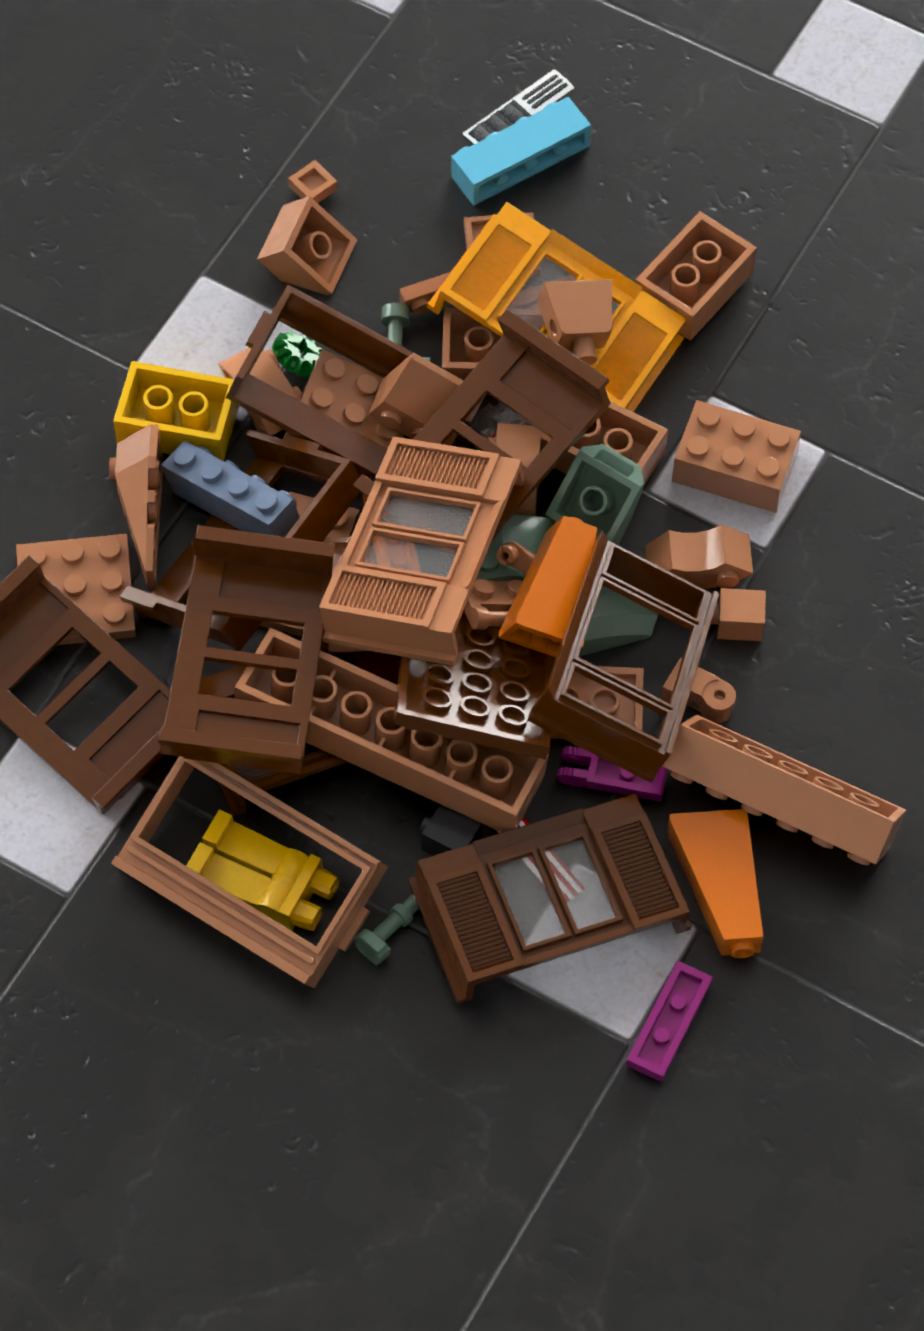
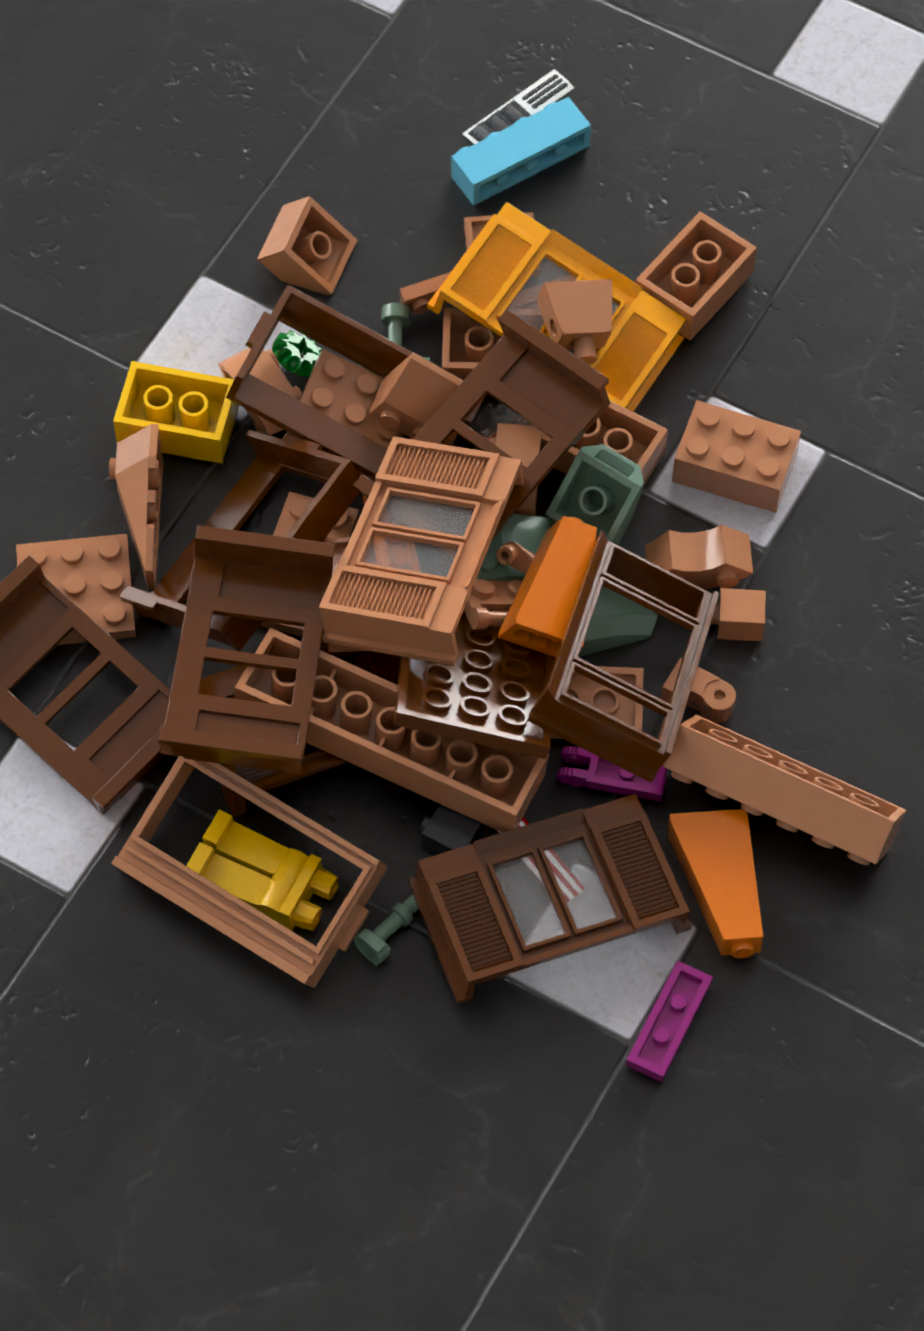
(229, 492): sand blue brick -> none
(313, 182): nougat plate -> none

